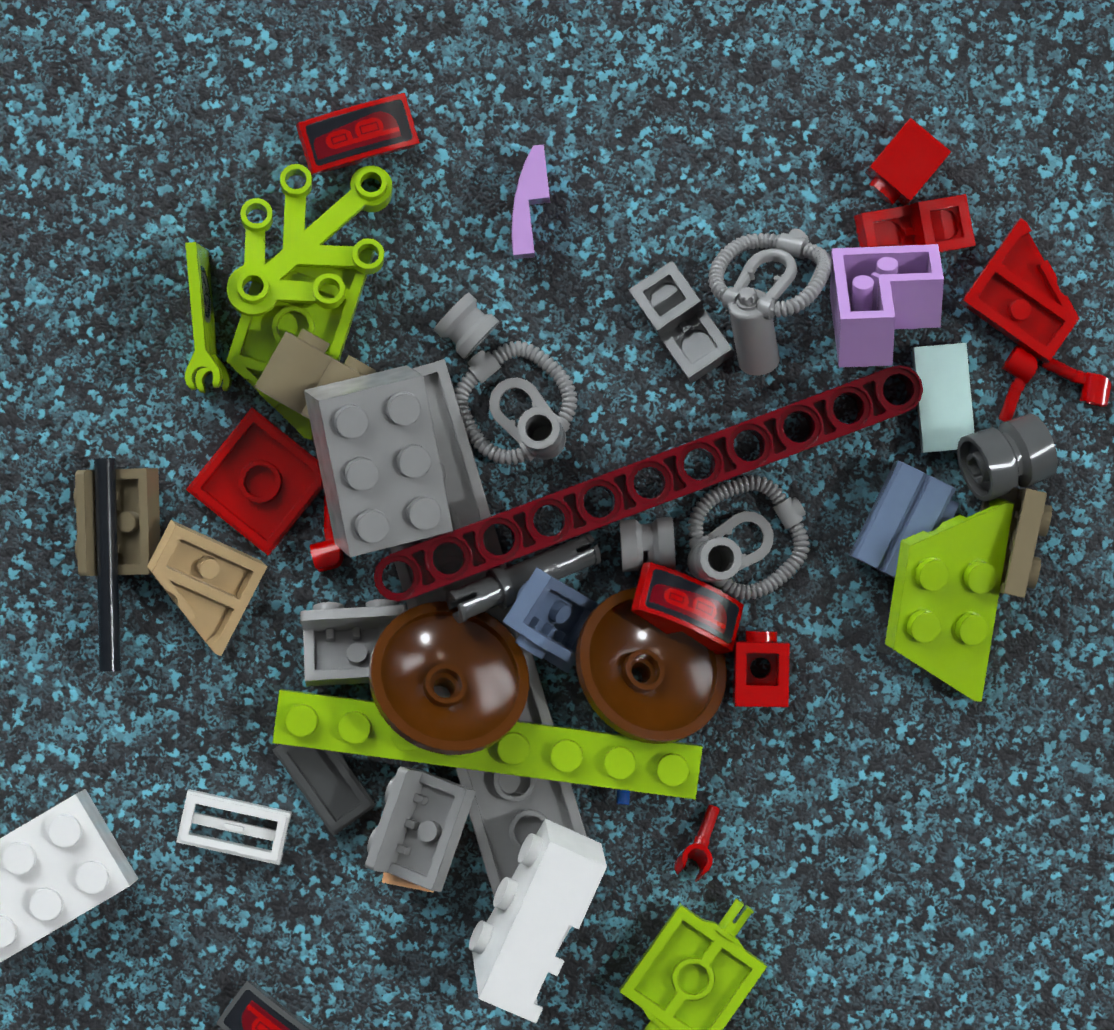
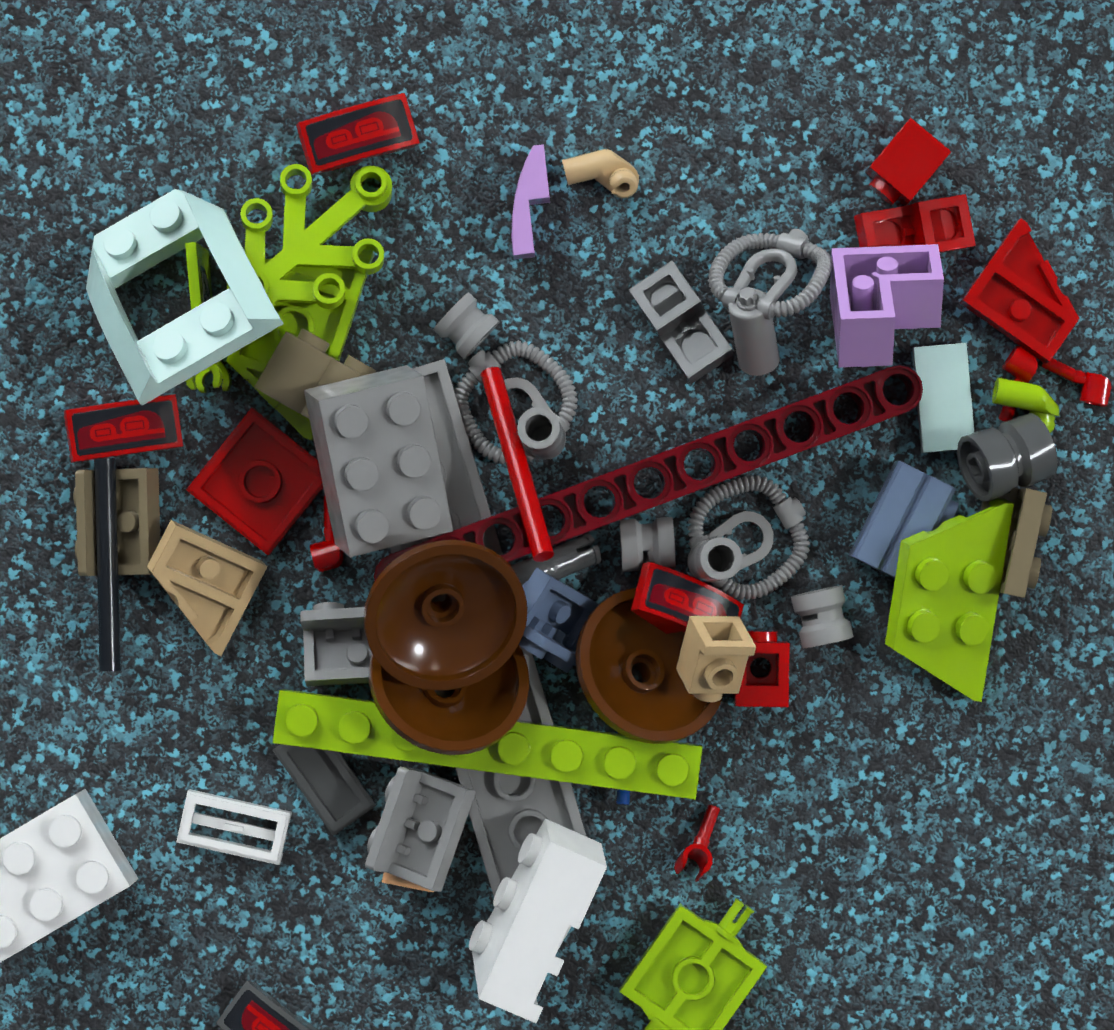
(123, 428): none -> slope
(203, 333): none -> light aqua wedge
(450, 640): none -> reddish brown dish
(517, 464): none -> red bar
(604, 167): none -> tan arm
(714, 656): none -> tan brick
(822, 616): none -> light grey wheel
(1027, 397): none -> lime arm

